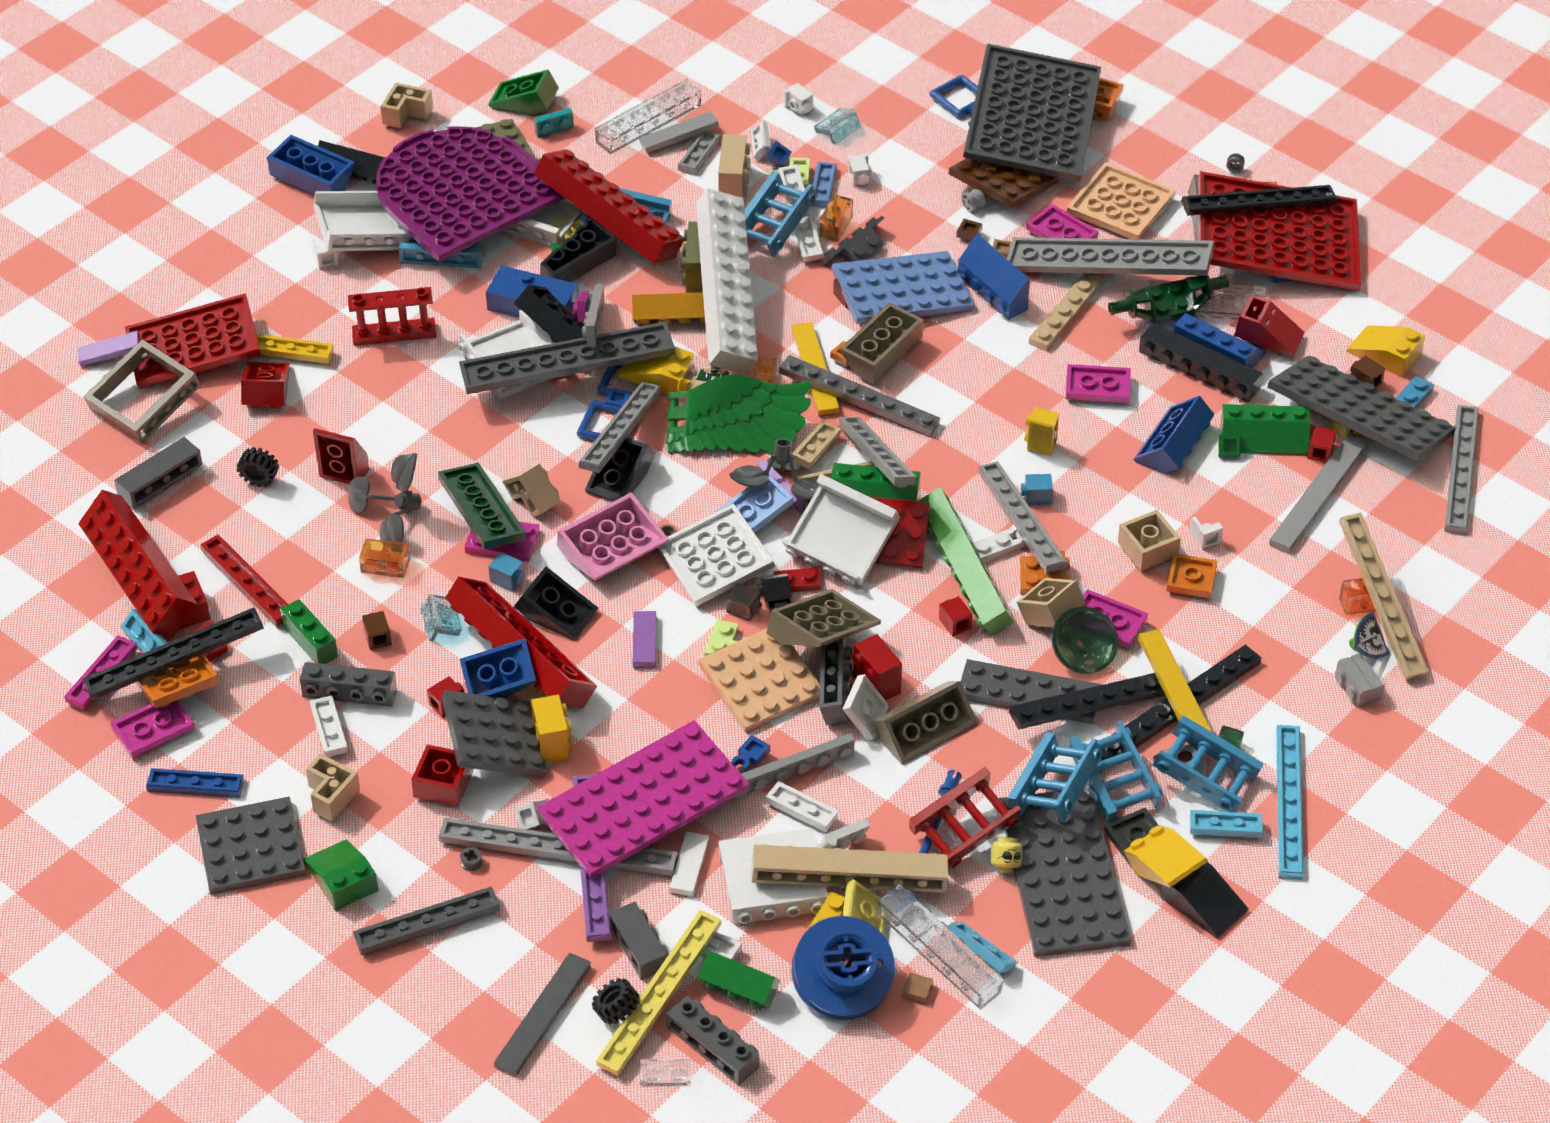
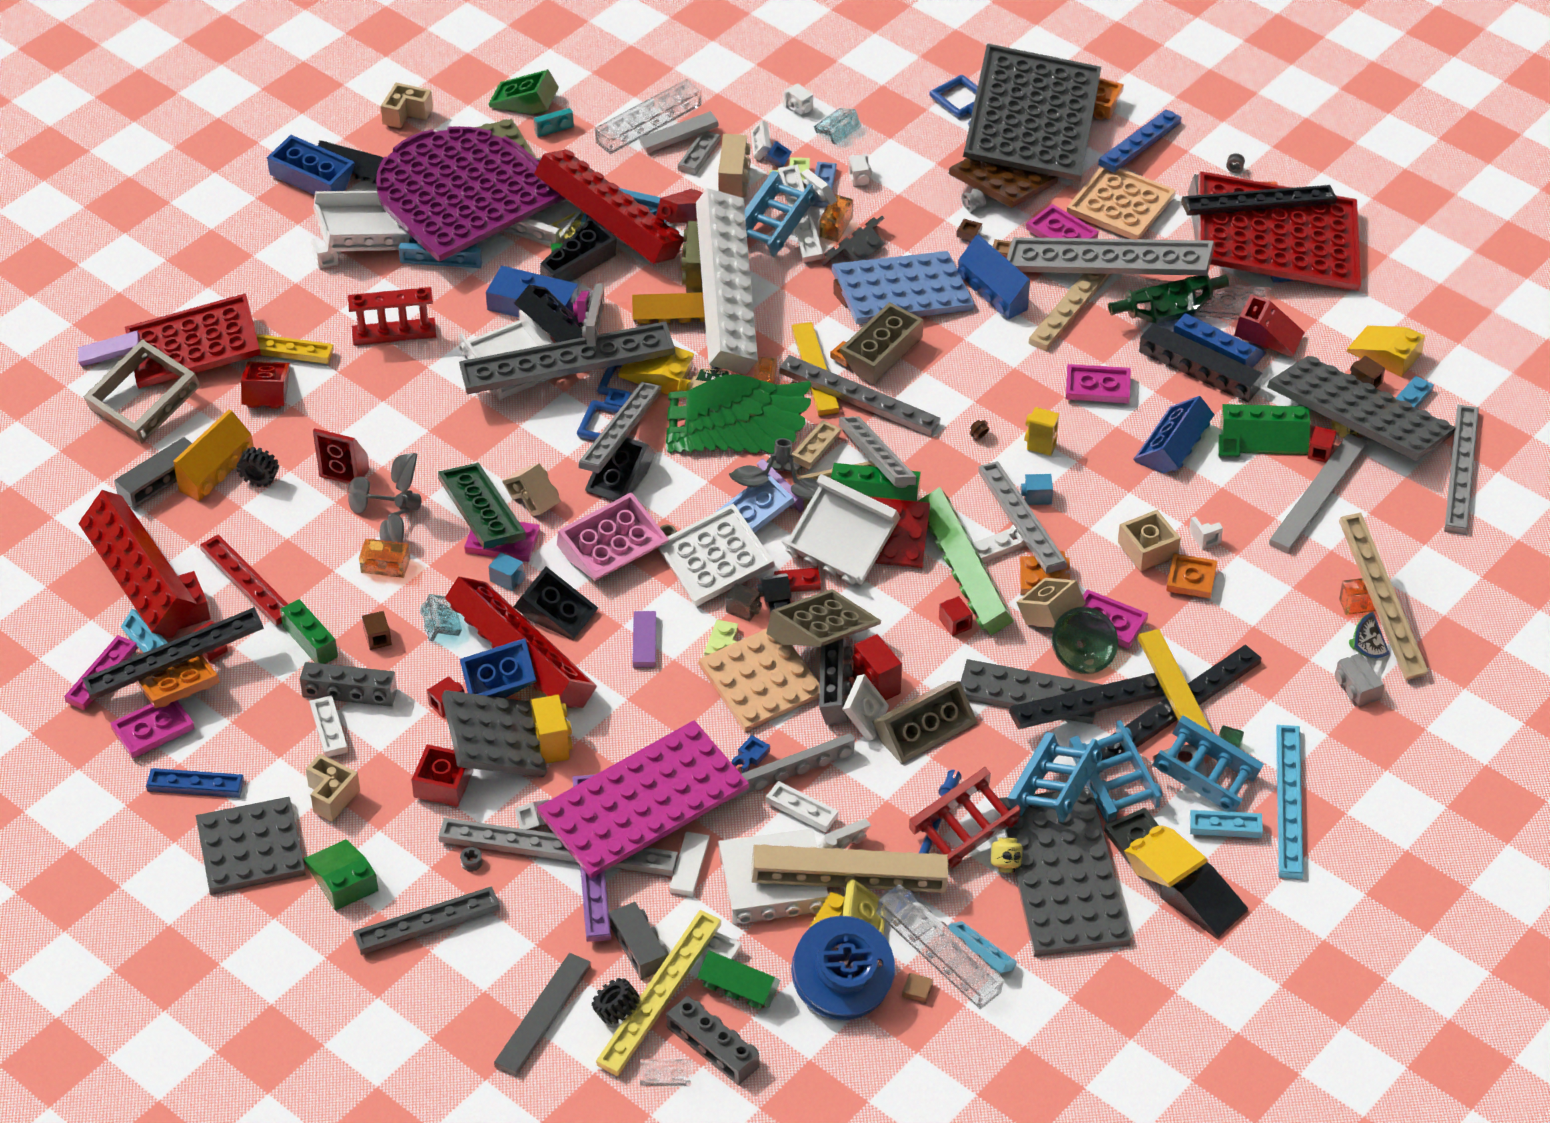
(212, 456): none -> light orange slope
(679, 206): none -> red slope
(821, 188): none -> white plate
(979, 429): none -> reddish brown plate
(1139, 140): none -> blue plate

